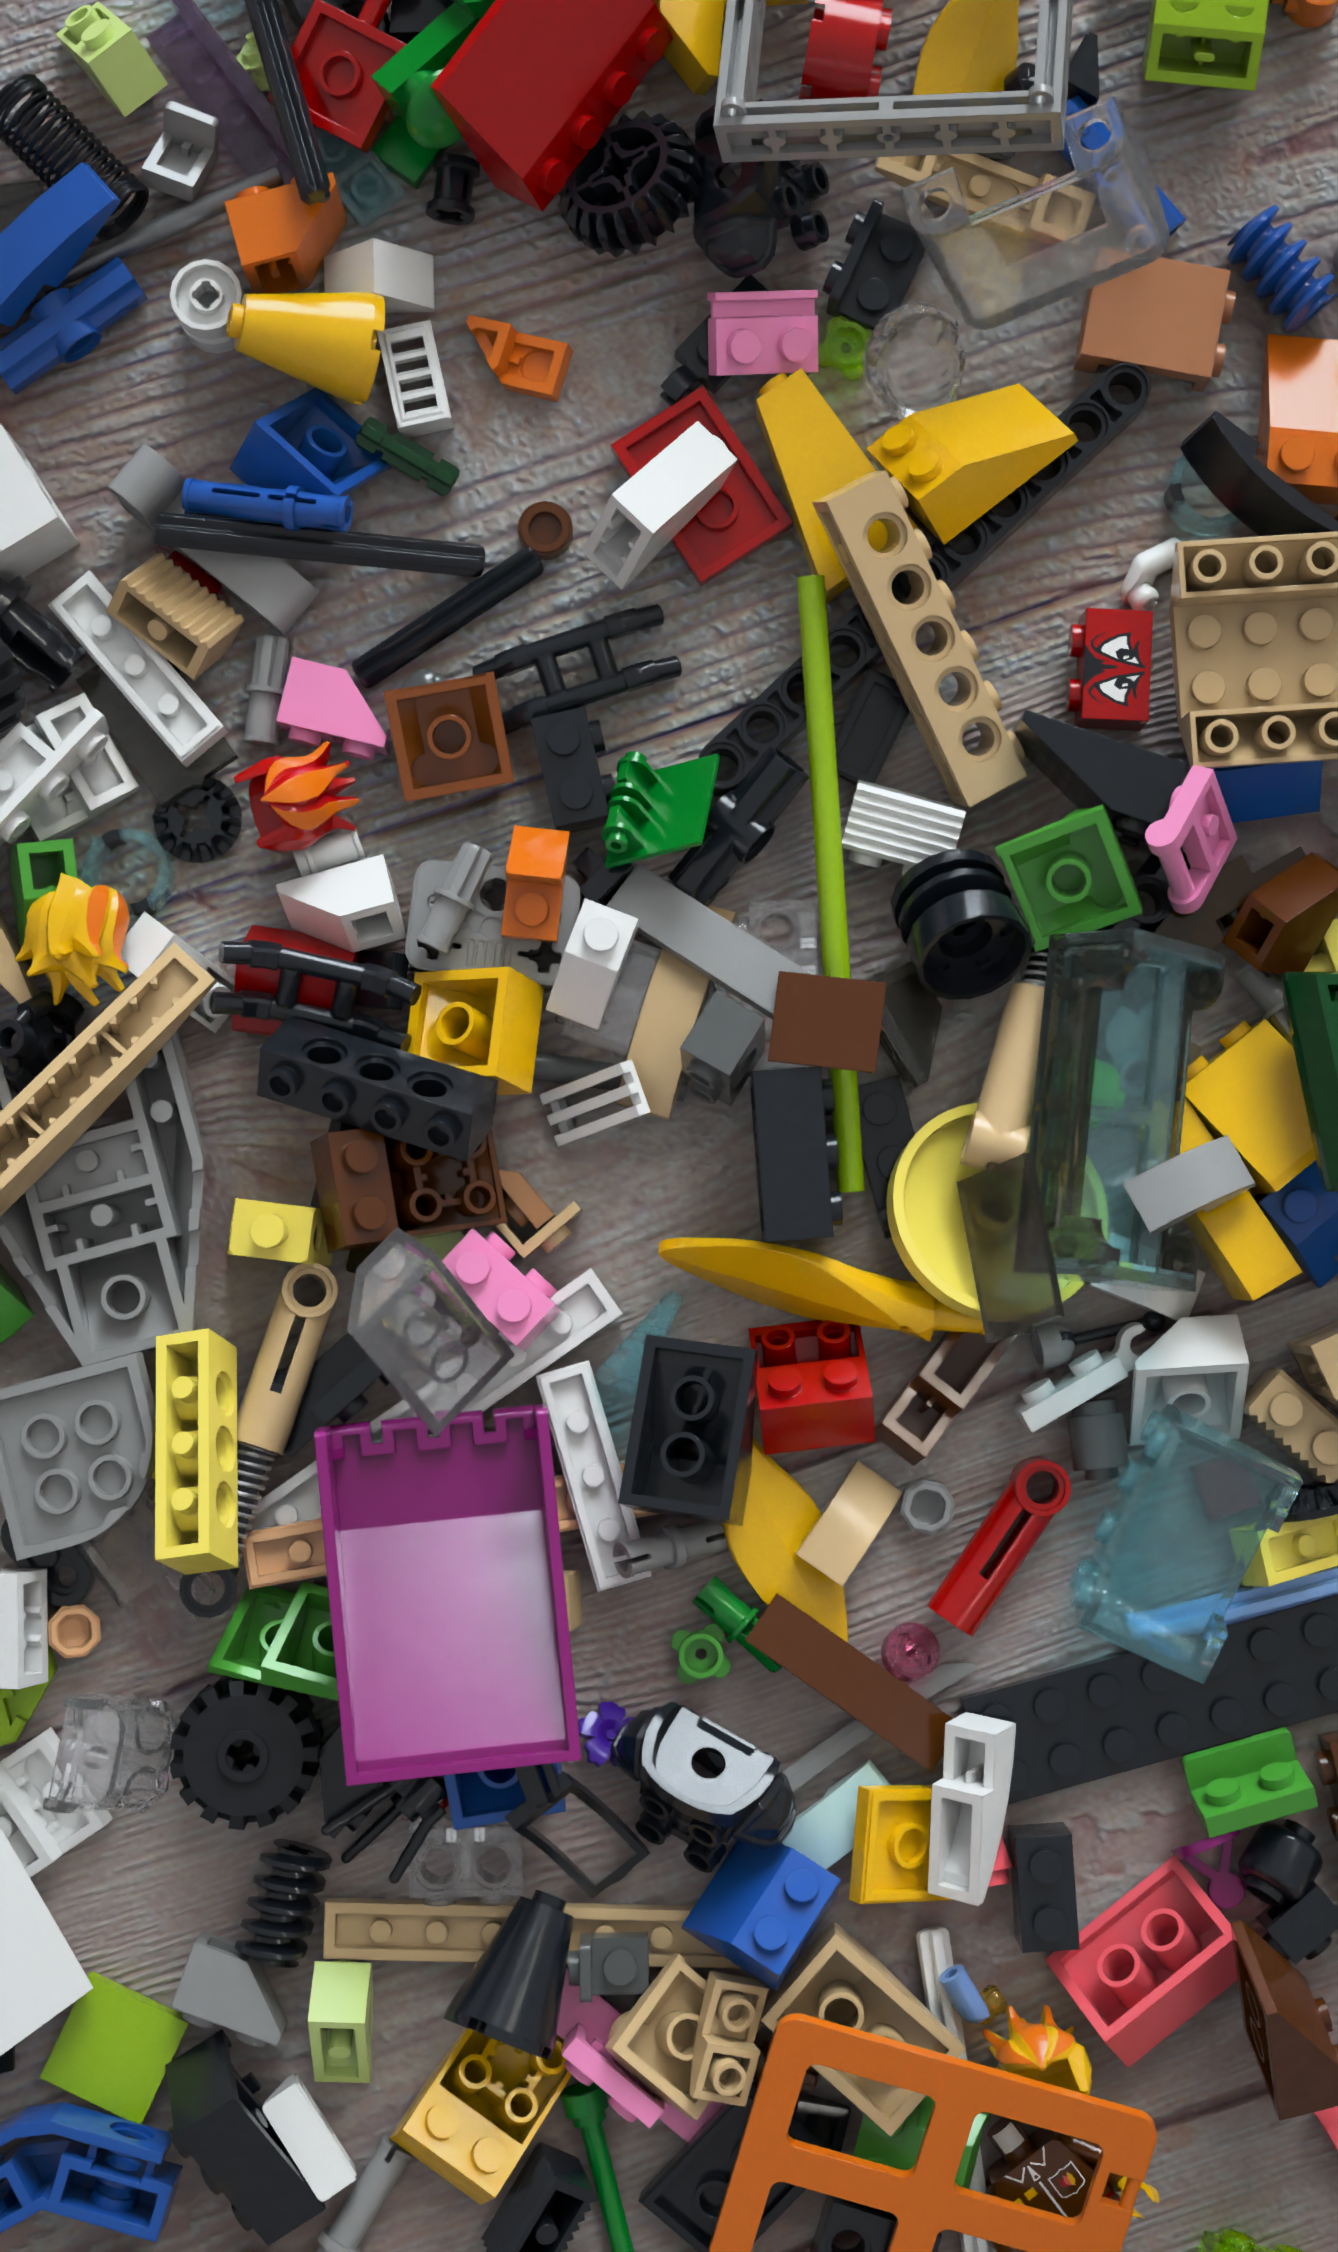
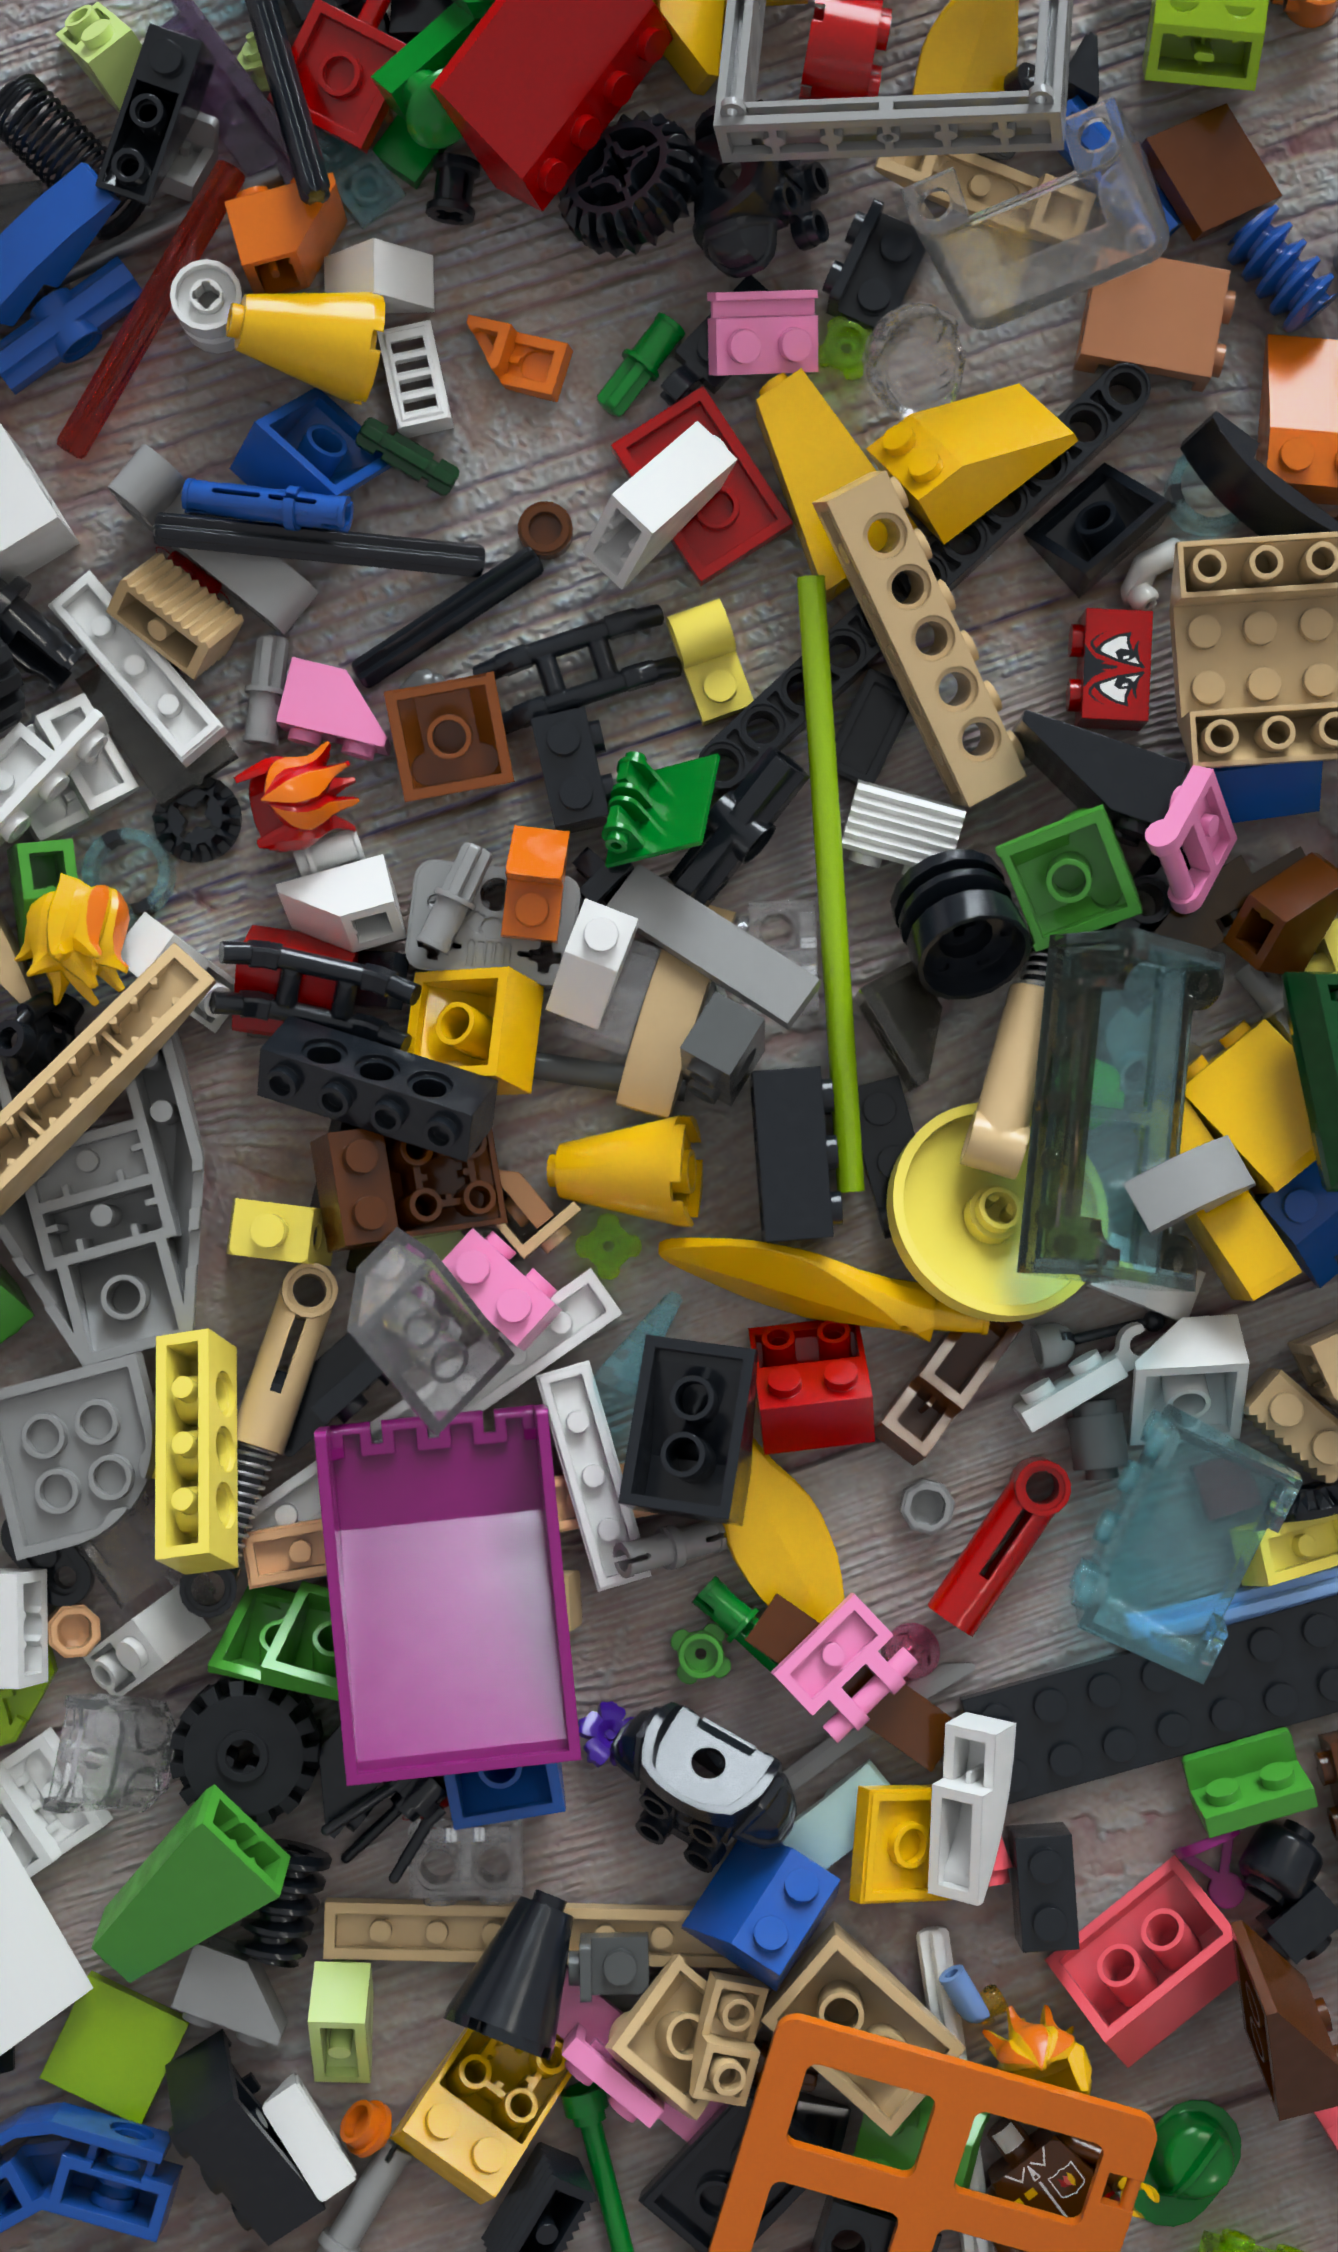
(145, 1644): none -> white slope
(149, 310): none -> clear red axle
(156, 113): none -> black slope
(190, 1887): none -> bright green slope
(366, 2127): none -> orange plate
(540, 1801): black sword -> none
(563, 1115): white tile -> none
(608, 1230): none -> clear neon green plate
(634, 1171): none -> yellow cone
(640, 365): none -> green axle
(710, 661): none -> light yellow plate
(827, 1022): reddish brown window -> none
(833, 1656): none -> bright pink plate
(849, 1523): tan slope -> none
(1010, 1248): clear smoke piece -> none
(1097, 527): none -> black slope
(1190, 2163): none -> green piece
(1210, 172): none -> reddish brown tile

